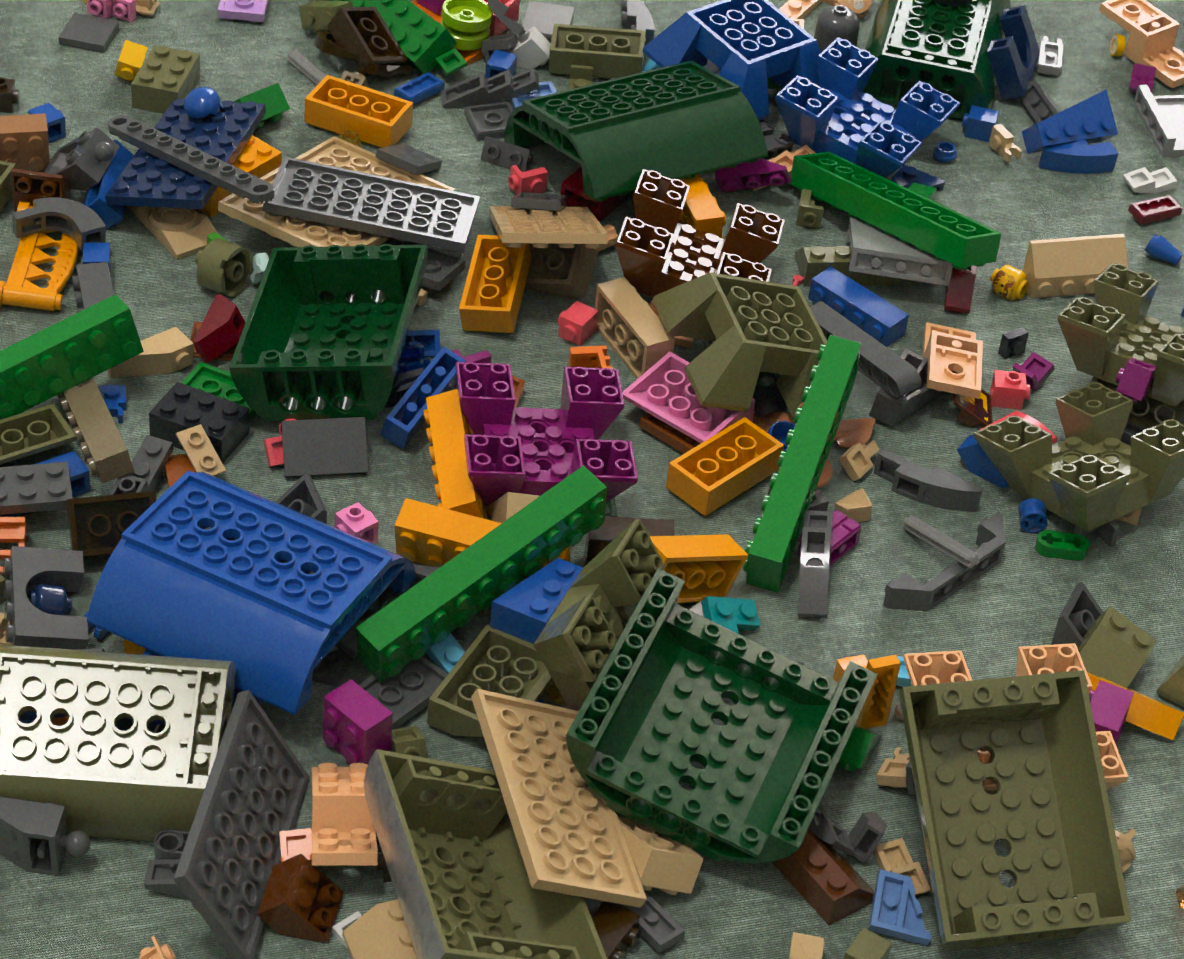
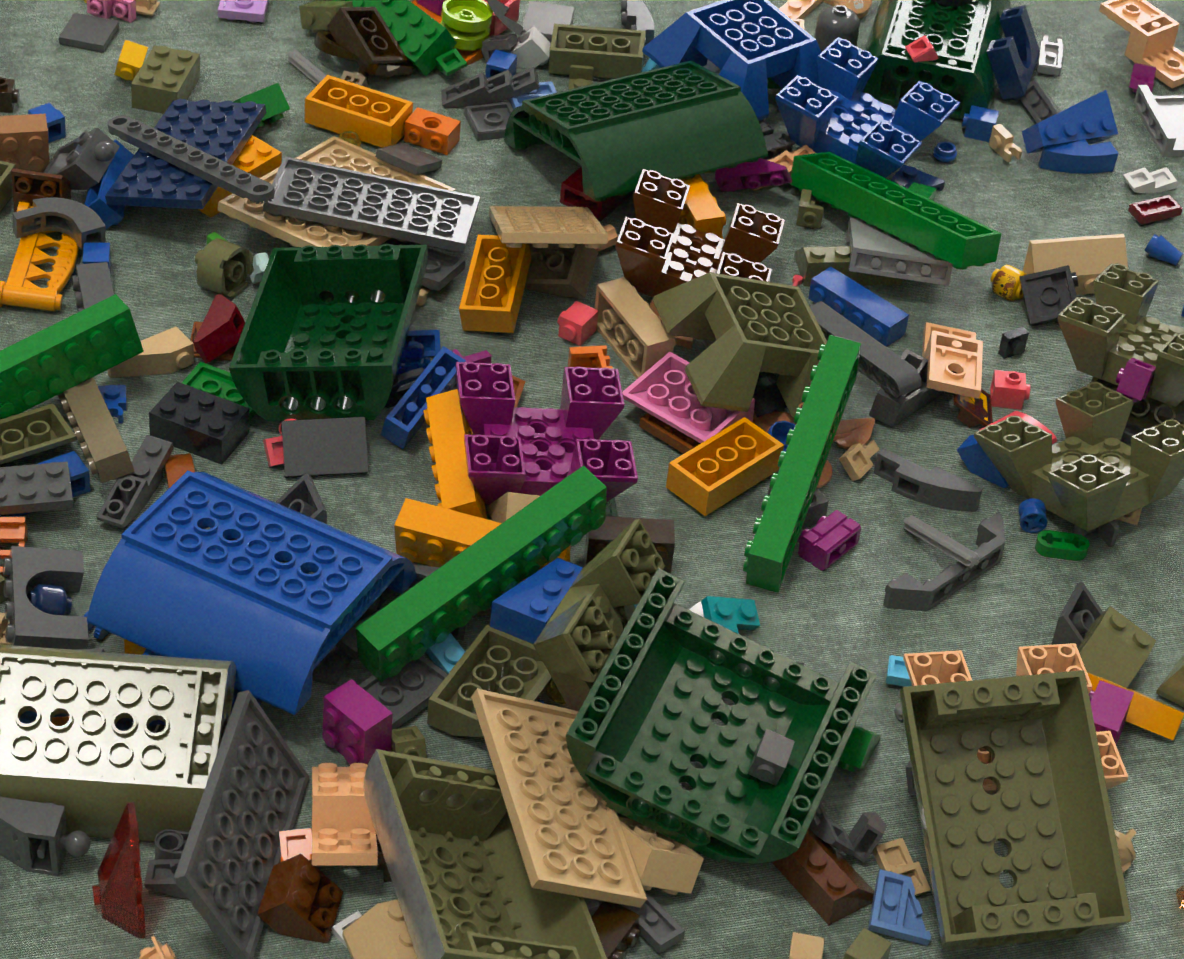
(100, 520): dark brown brick -> none
(121, 879): none -> clear red wedge
(177, 229): tan slope -> none
(200, 451): tan hinge -> none
(202, 102): blue hair -> none
(358, 522): bright pink brick -> none
(419, 88): blue plate -> none
(432, 131): none -> orange brick
(505, 154): dark grey hinge -> none
(528, 181): coral bracket -> none
(539, 201): dark grey tile -> none
(703, 561): light orange brick -> none
(771, 757): none -> dark grey brick
(815, 564): dark grey slope -> none
(855, 506): tan slope -> none
(879, 700): light orange arch -> none
(893, 770): tan plate -> none
(921, 50): none -> coral slope
(960, 290): dark red slope -> none
(1036, 370): magenta bracket -> none
(1048, 293): none -> black plate
(1117, 45): yellow tile -> none

